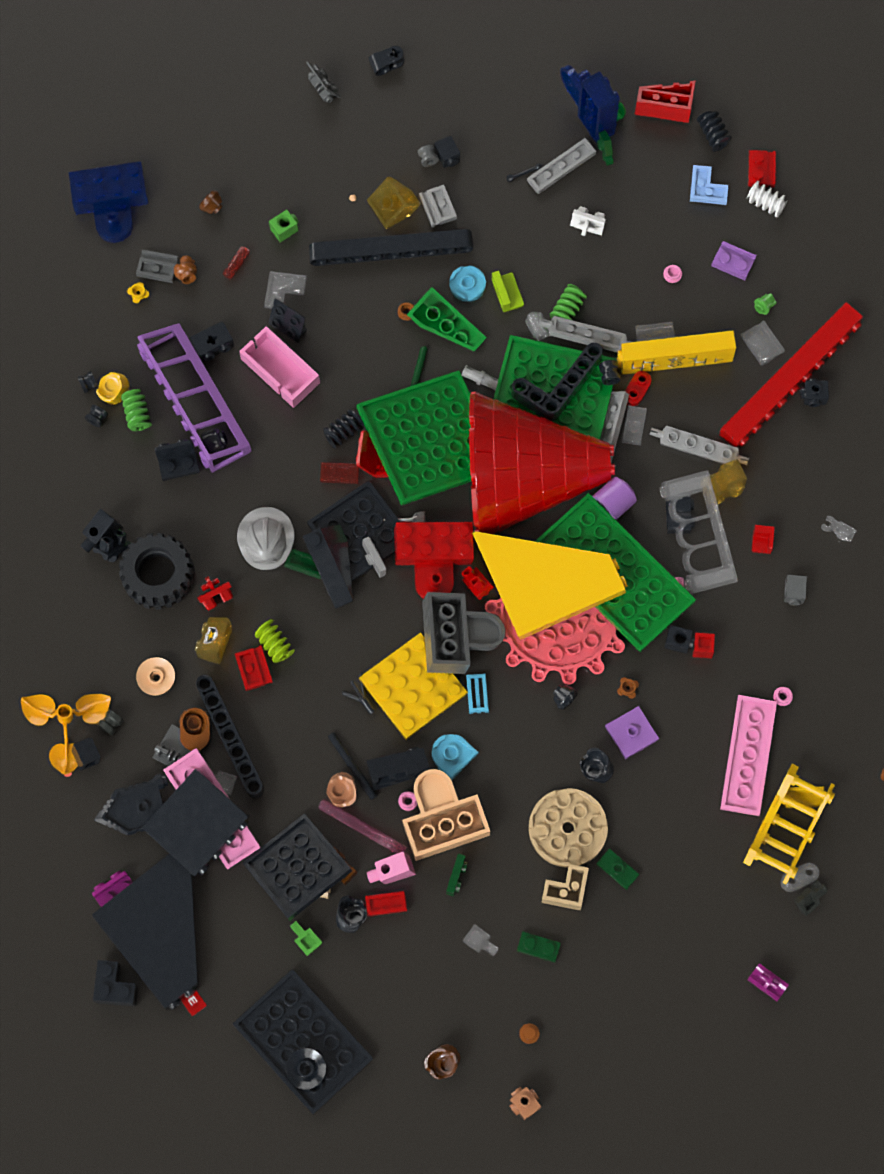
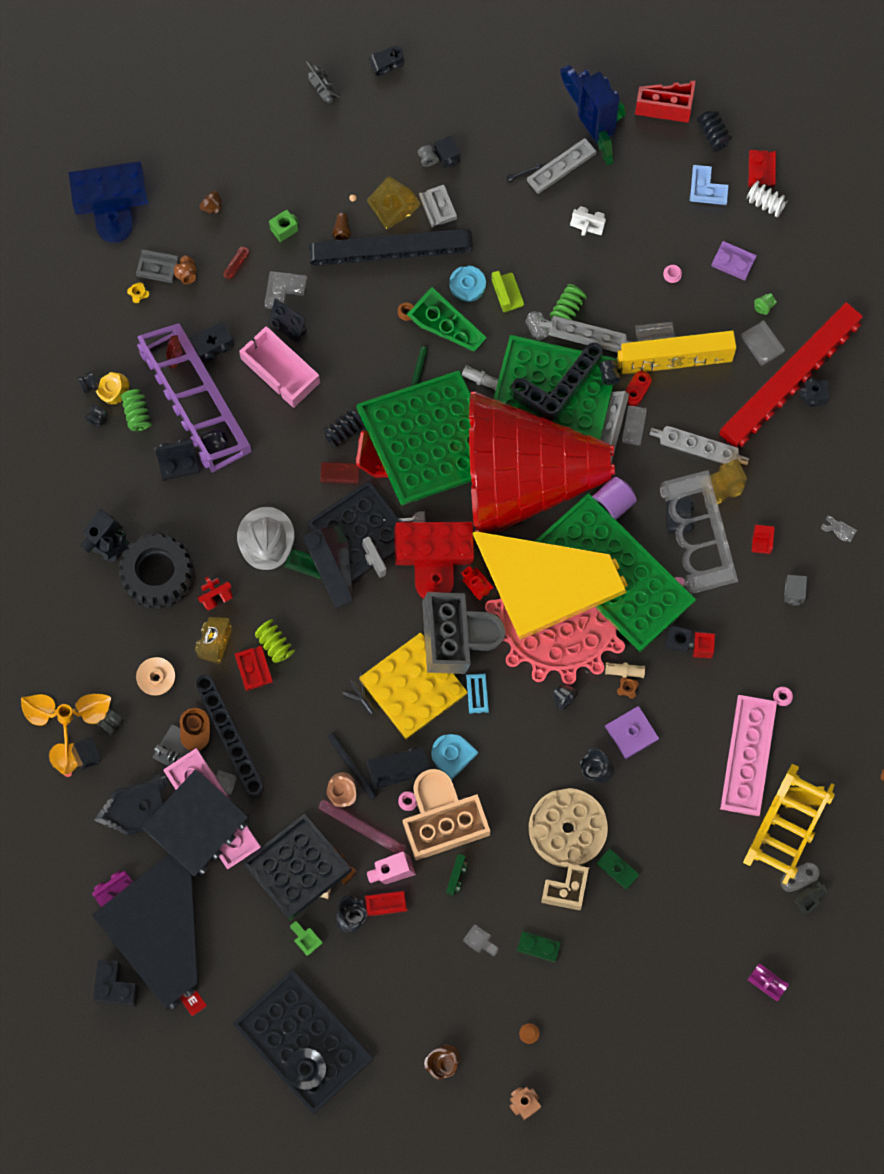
(173, 349): none -> clear red plate
(341, 229): none -> reddish brown cone
(624, 670): none -> tan pin

